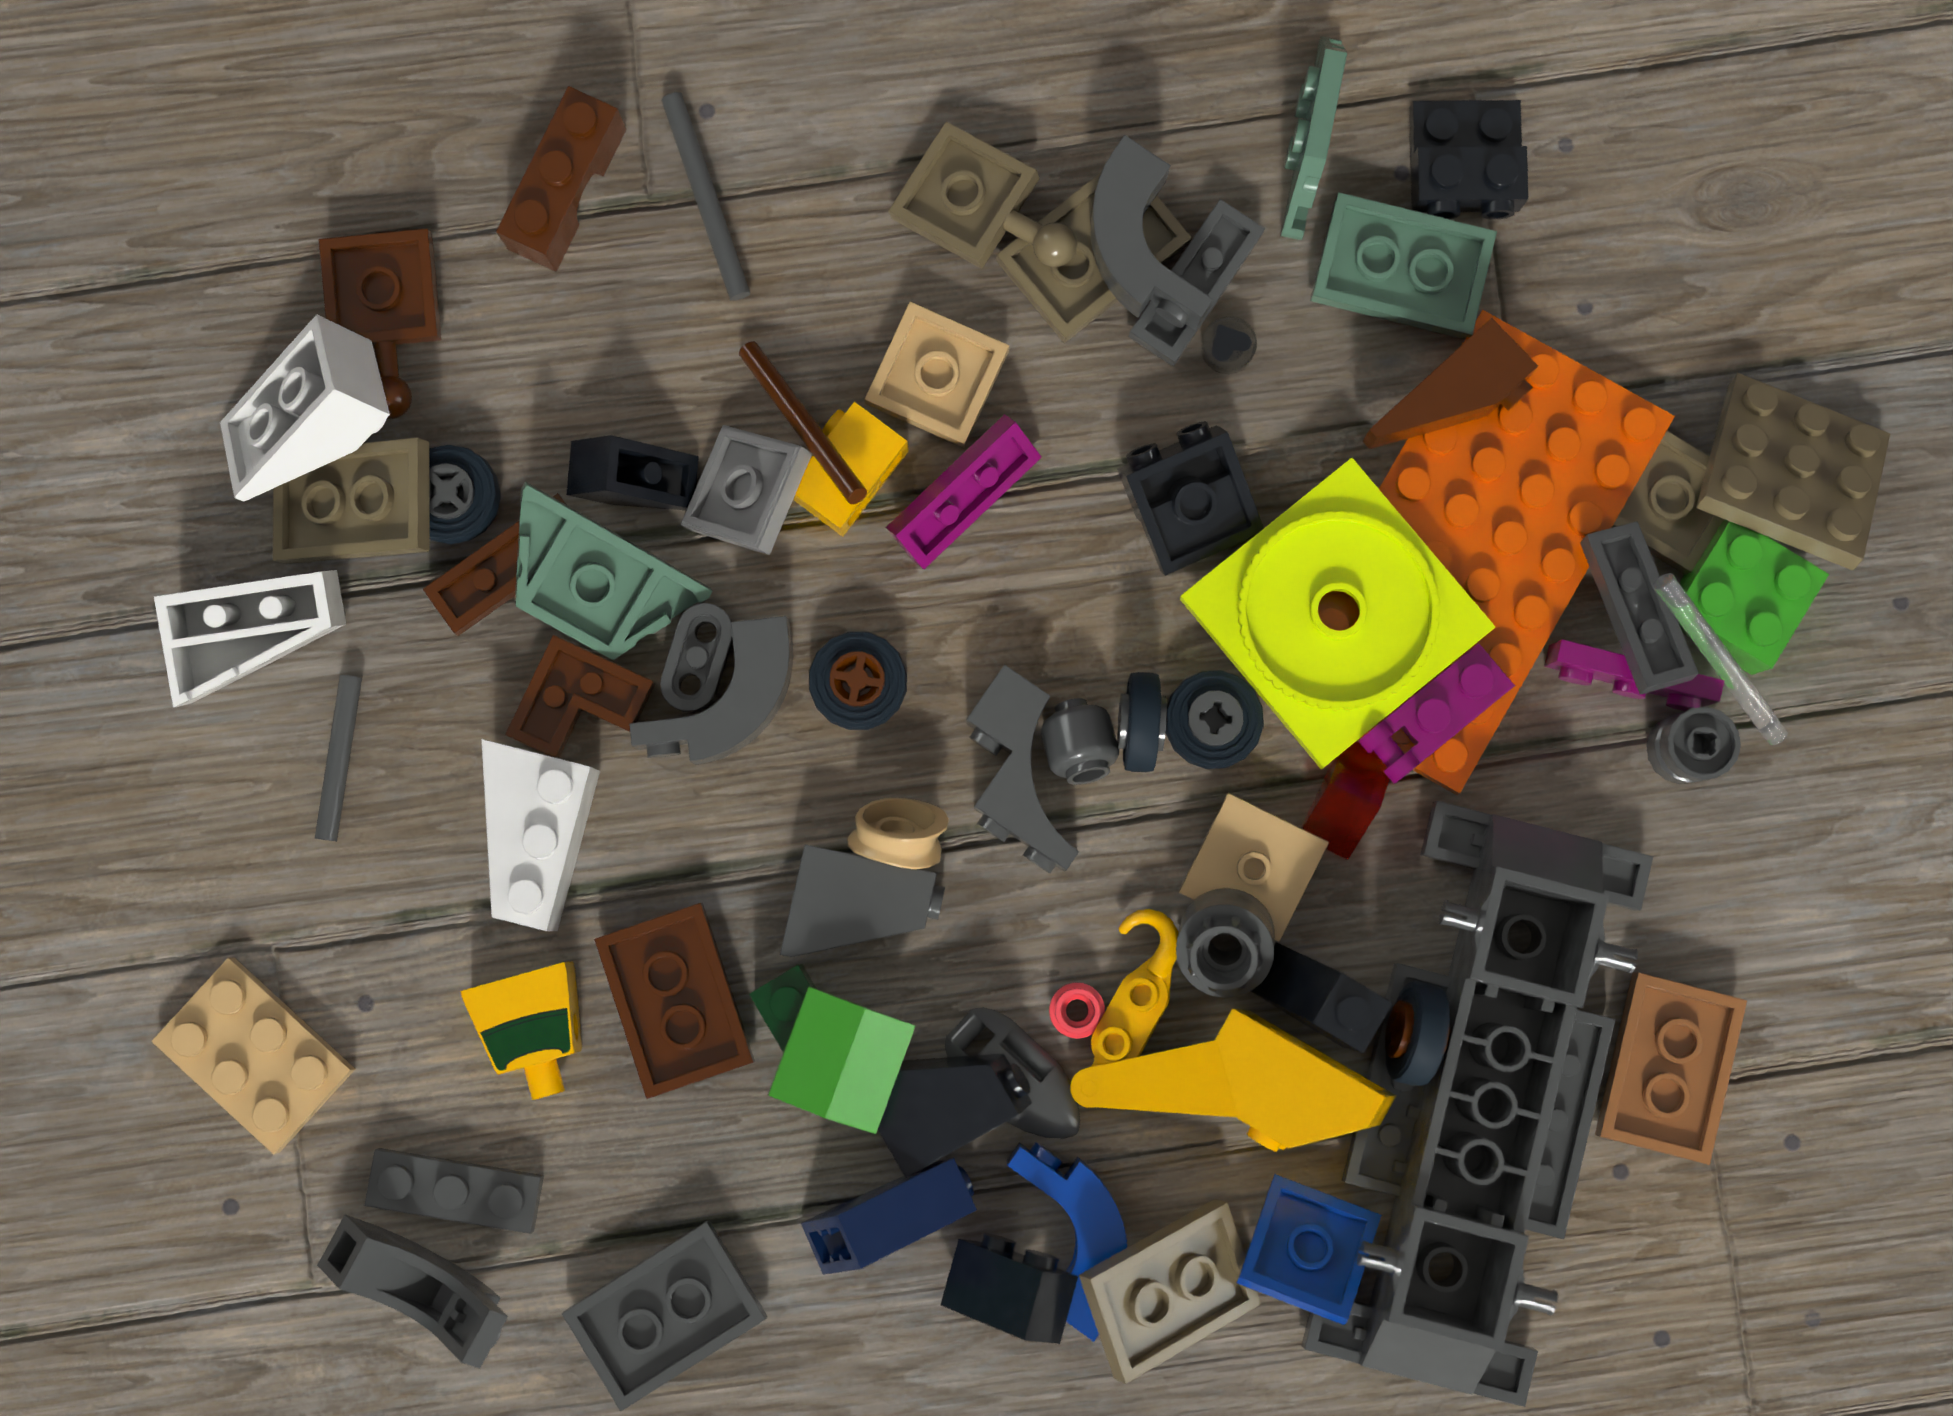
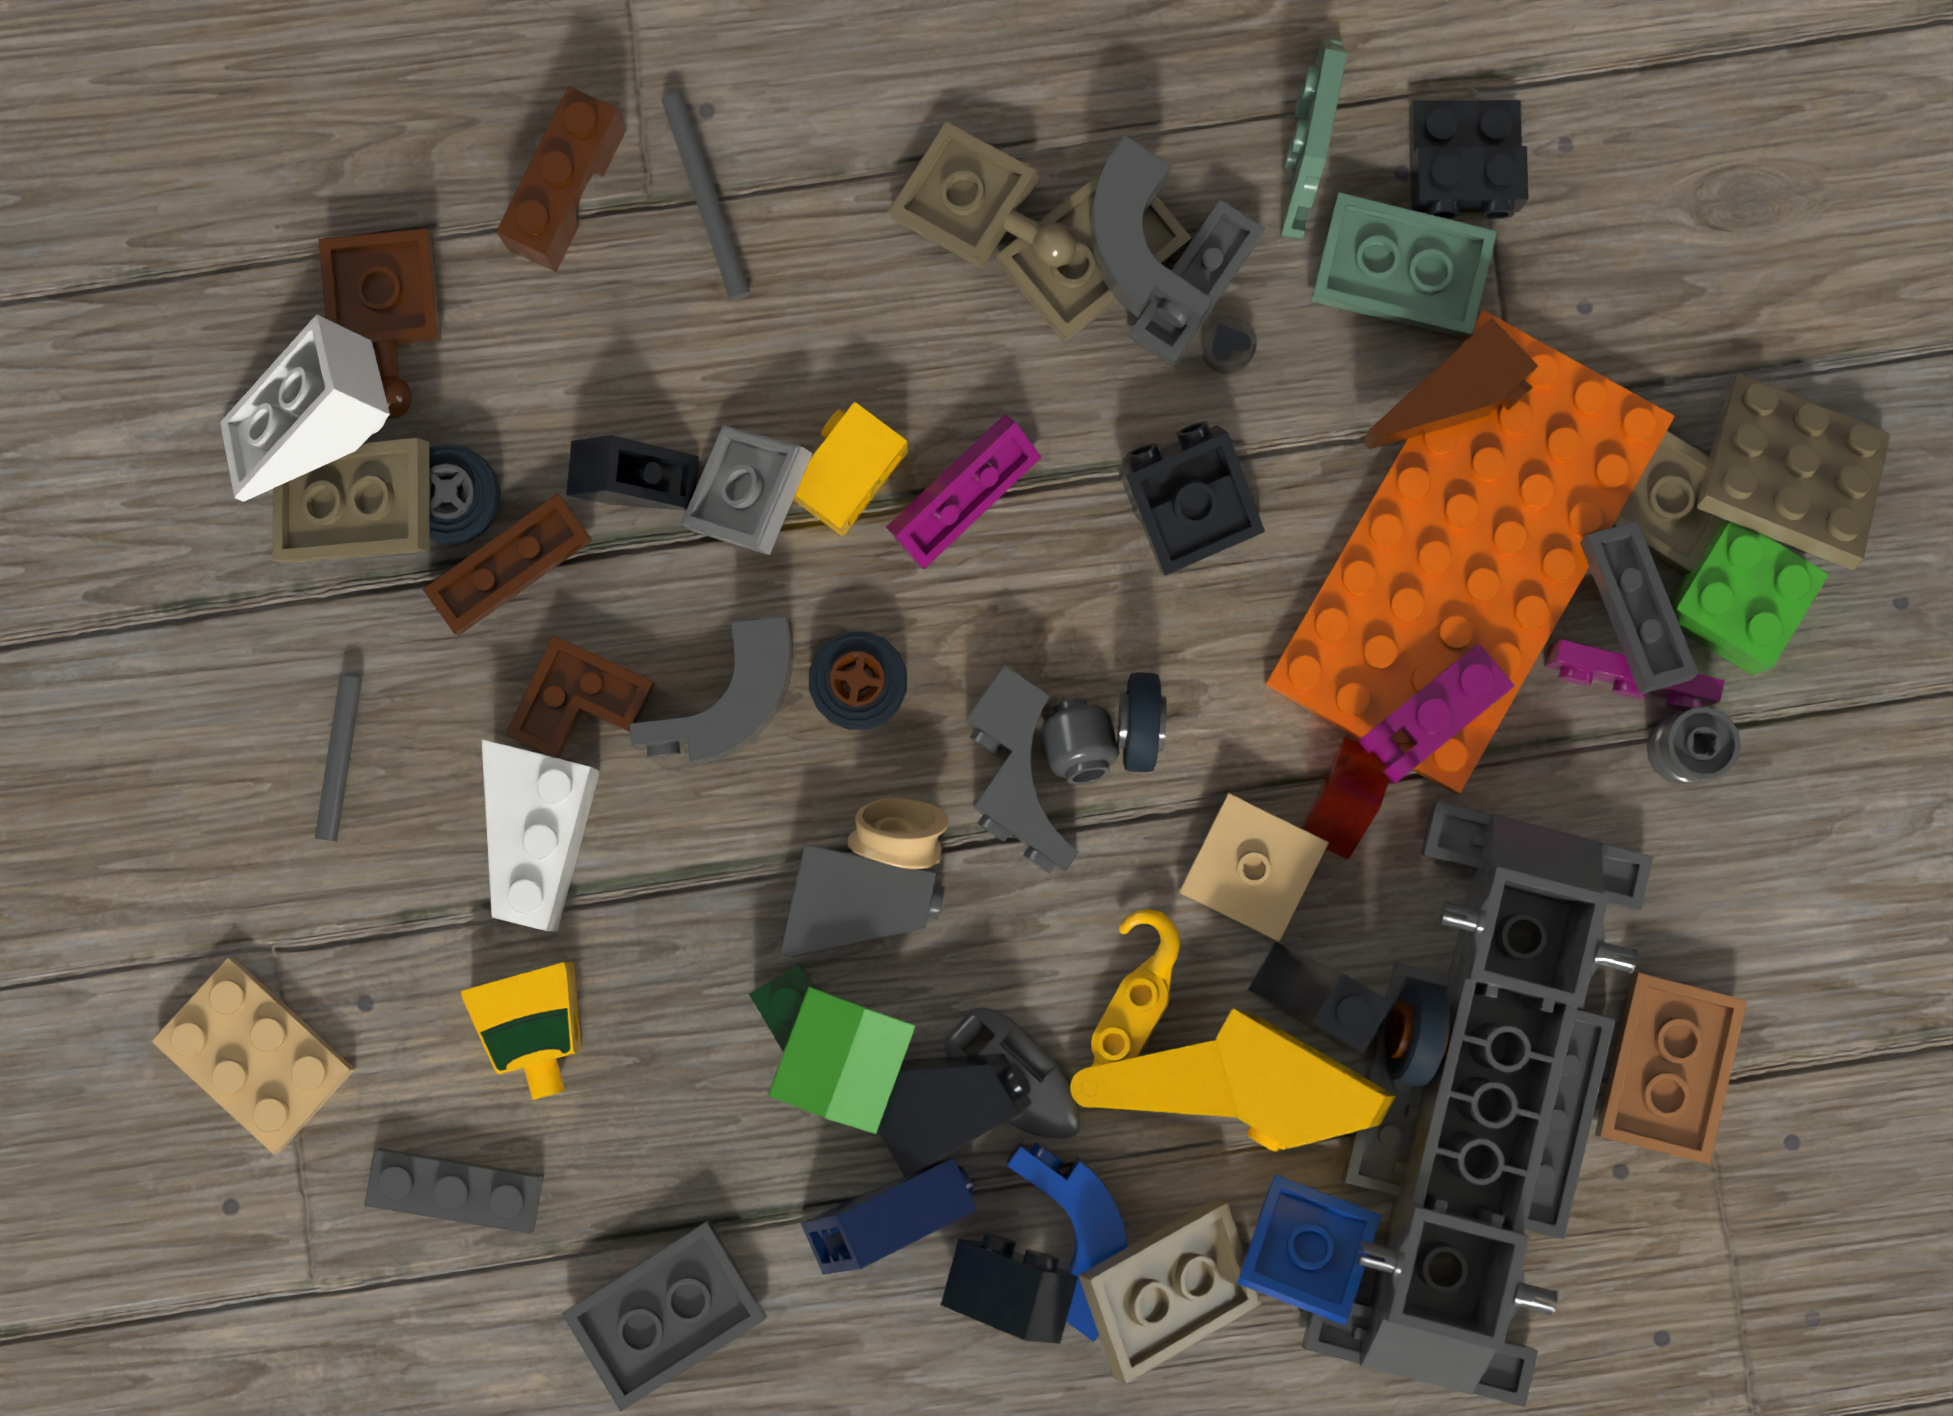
(239, 628): white wedge -> none
(416, 1283): dark grey arch -> none
(594, 579): sand green wing -> none
(674, 1000): reddish brown plate -> none
(695, 658): dark grey plate -> none
(803, 423): reddish brown bar -> none
(937, 374): tan plate -> none
(1058, 1007): coral plate -> none
(1195, 735): black wheel -> none
(1220, 971): dark grey piece -> none
(1325, 680): neon yellow piece -> none
(1720, 659): clear bar -> none

